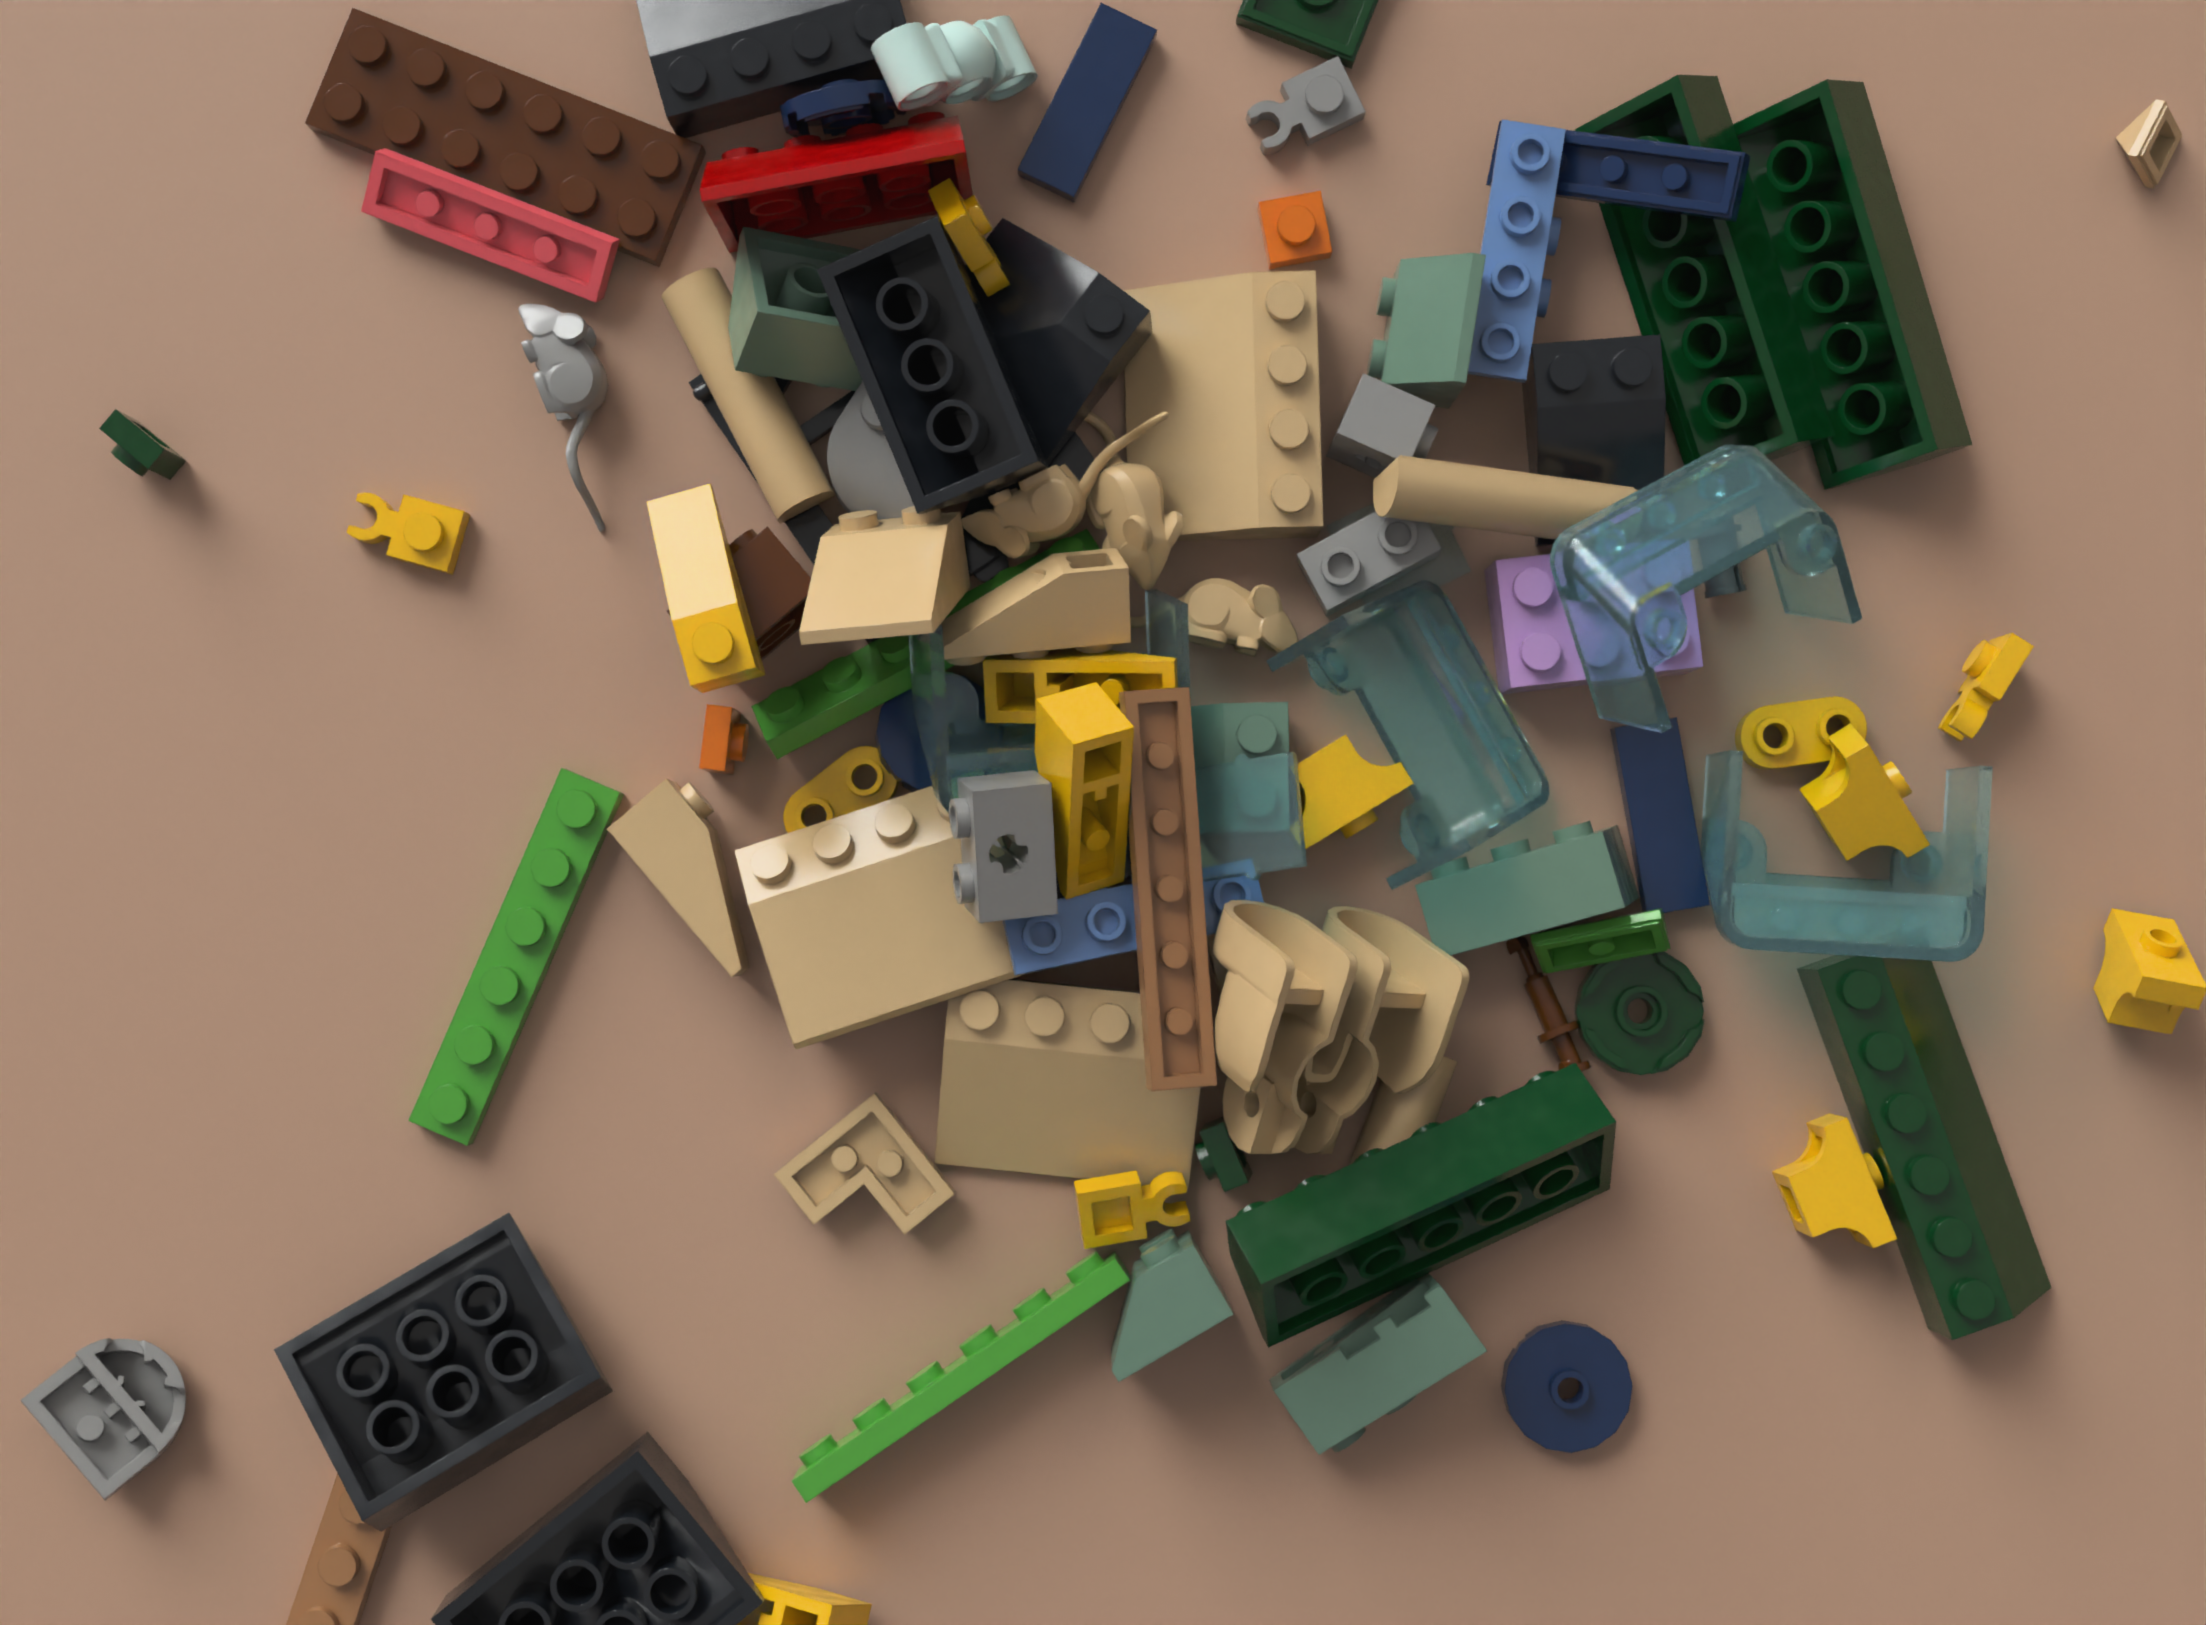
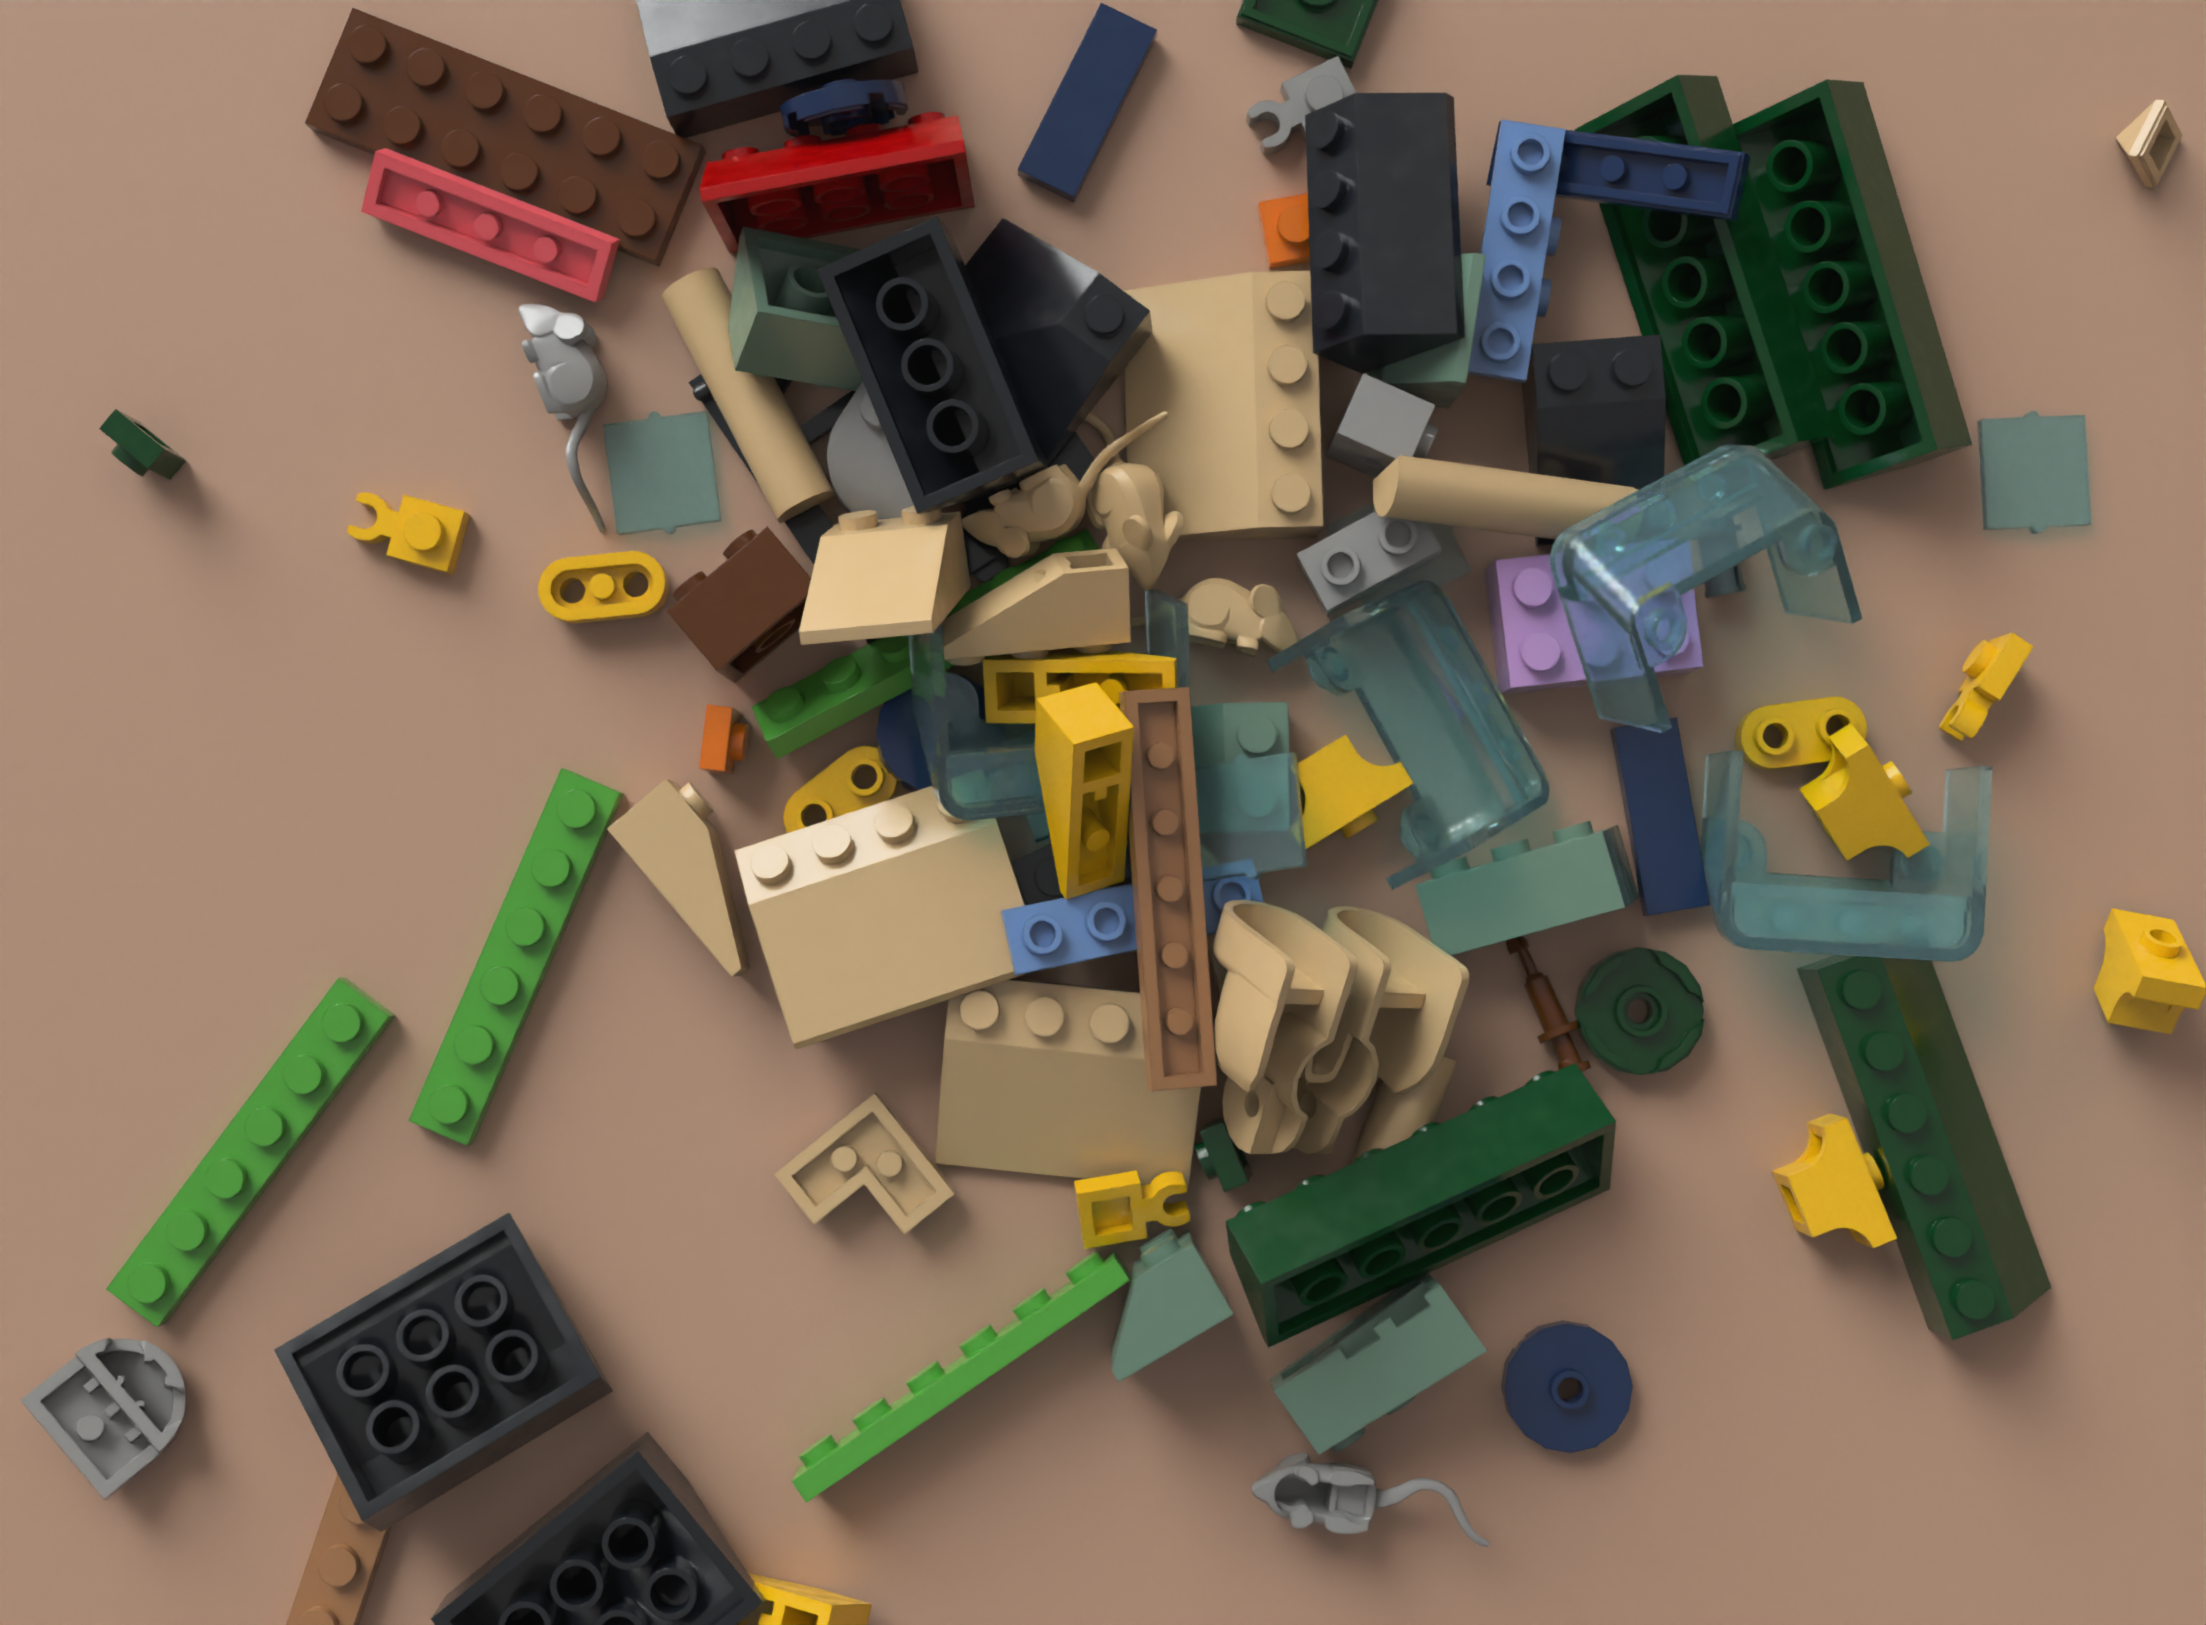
(250, 1152): none -> bright green plate
(605, 587): none -> yellow plate
(662, 473): none -> clear light blue piece
(703, 590): yellow slope -> none
(953, 62): light aqua piece -> none
(966, 225): yellow plate -> none
(1025, 876): light grey brick -> none
(1341, 1495): none -> light grey animal
(1383, 228): none -> black slope
(1601, 941): bright green slope -> none
(2034, 472): none -> clear light blue piece

